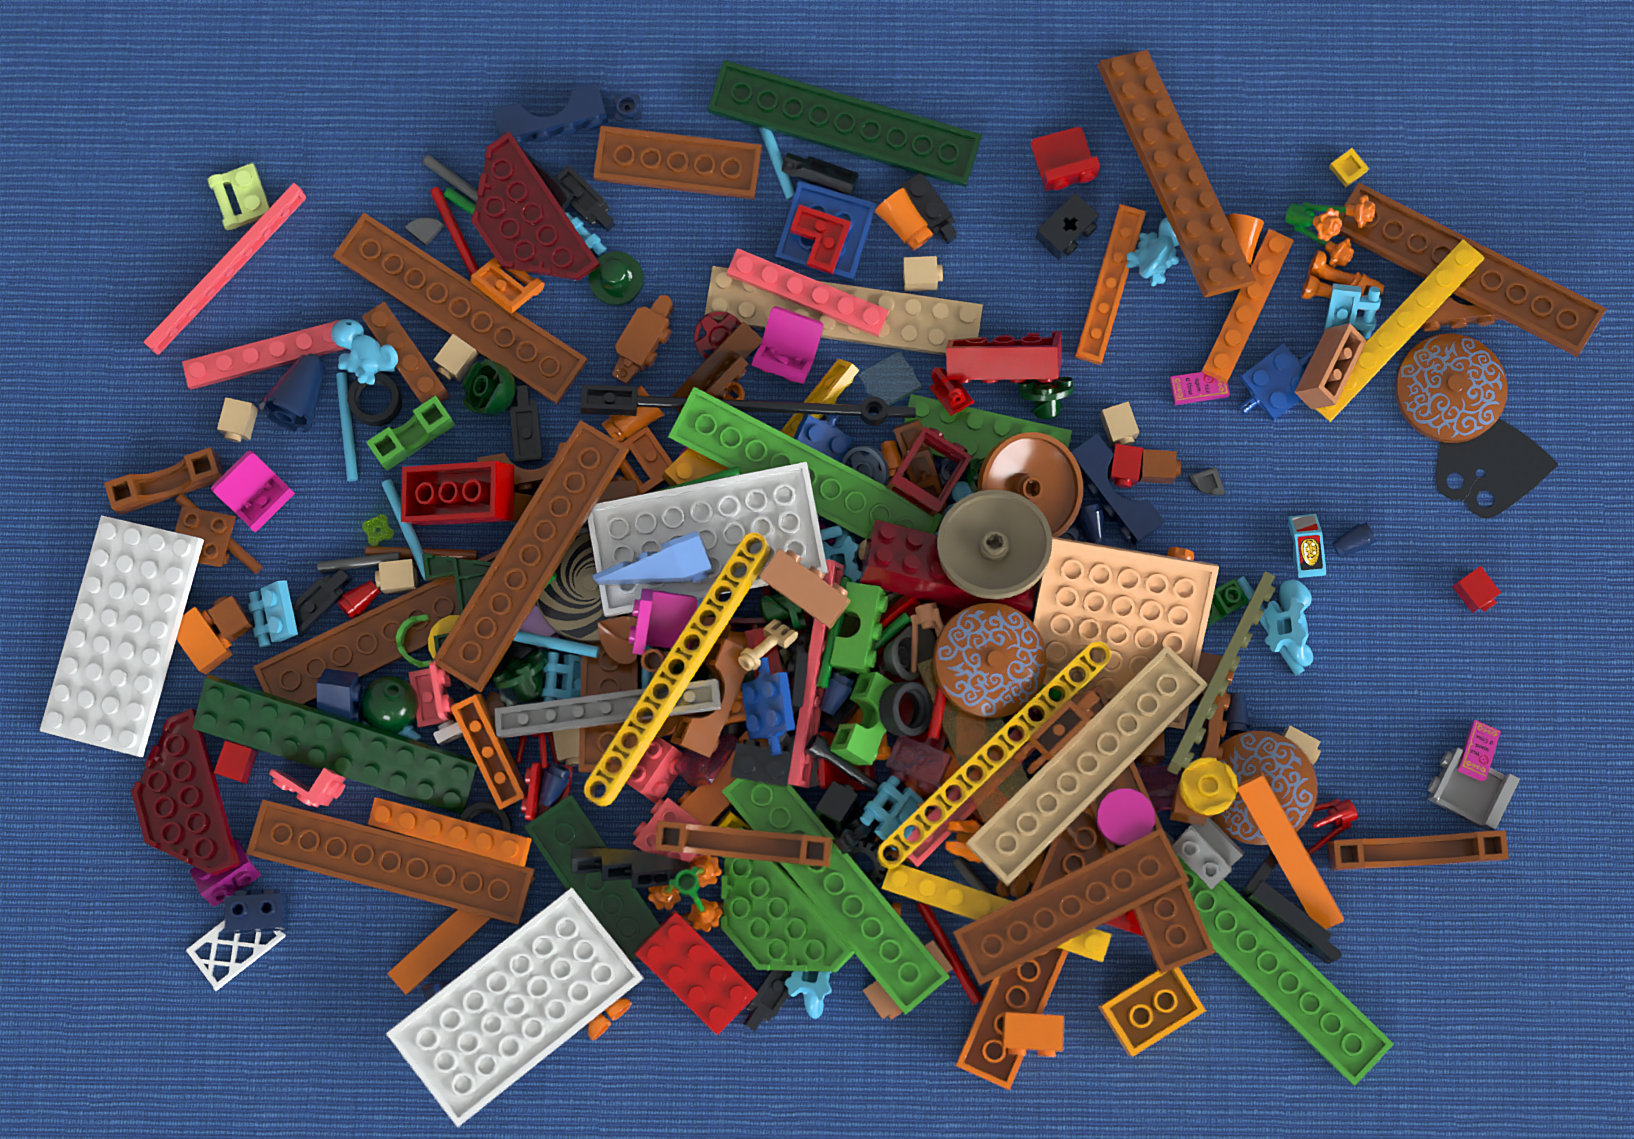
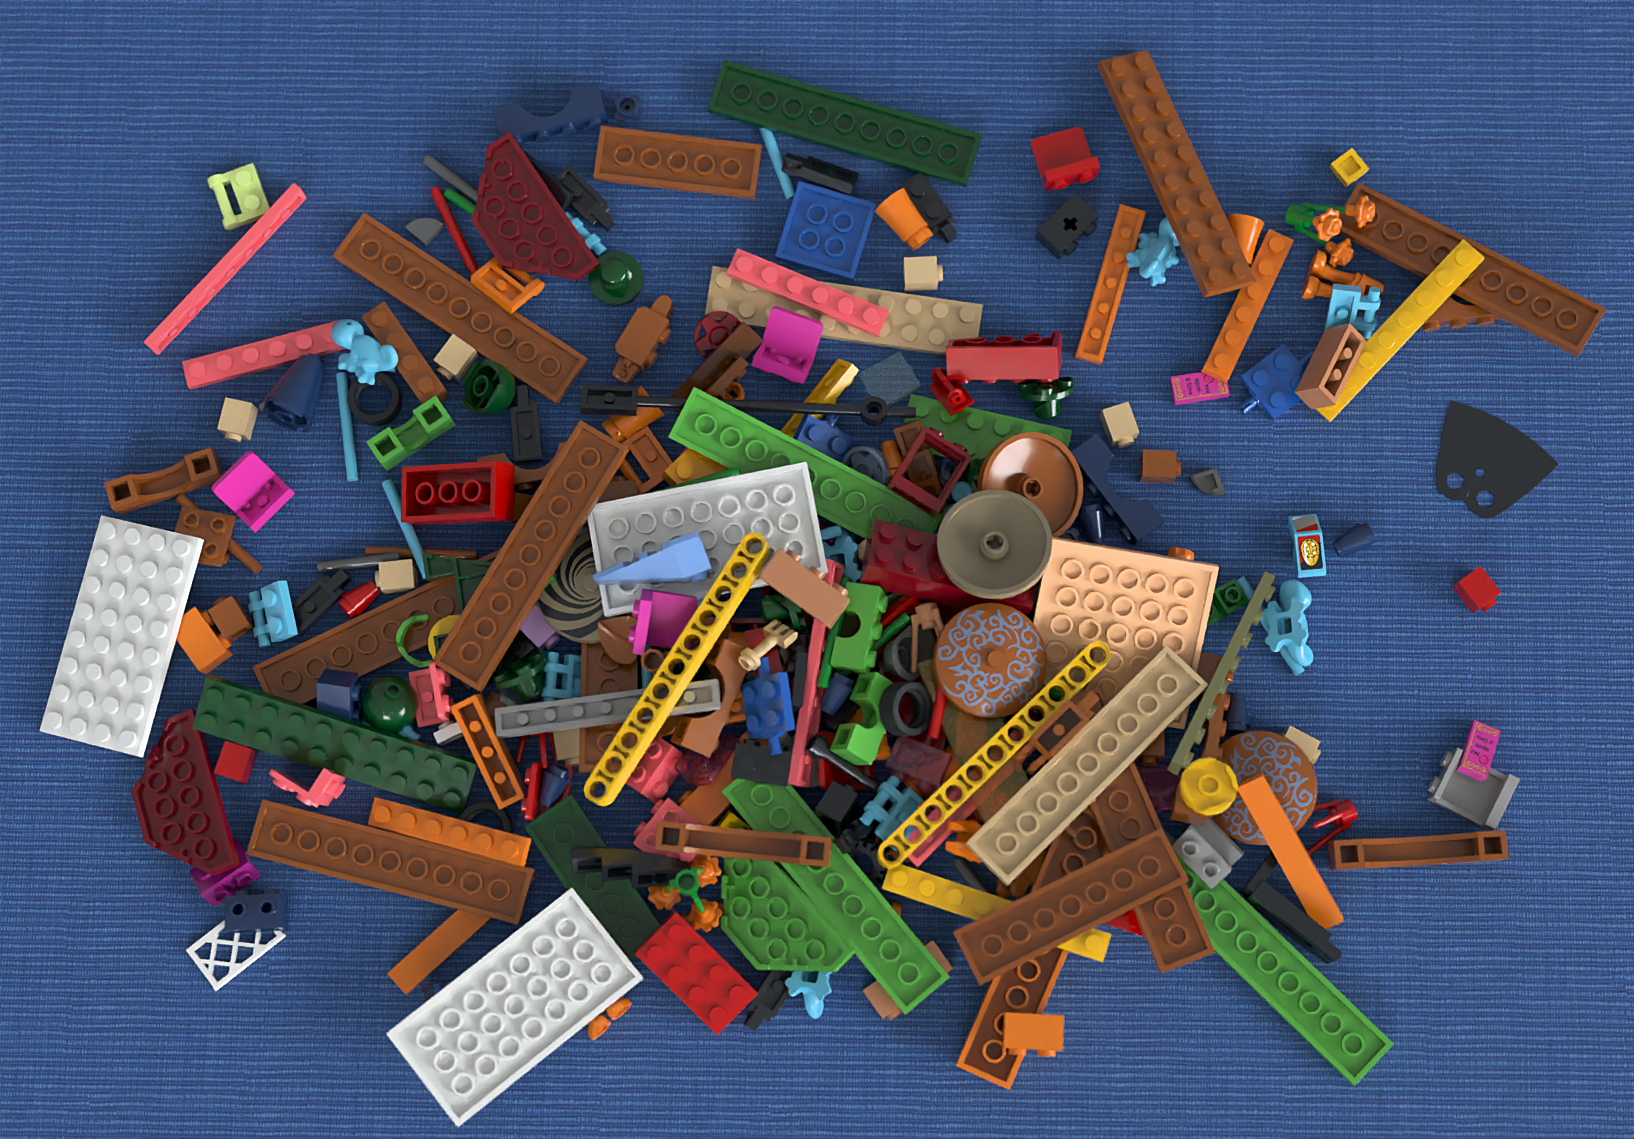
(377, 522): clear neon green plate -> none
(557, 644): medium azure bar -> none
(732, 729): black hinge -> none
(826, 231): red plate -> none
(949, 953): red bar -> none
(1125, 465): red brick -> none
(1125, 816): dark pink tile -> none
(1151, 1009): light orange brick -> none
(1451, 388): dark orange dish -> none

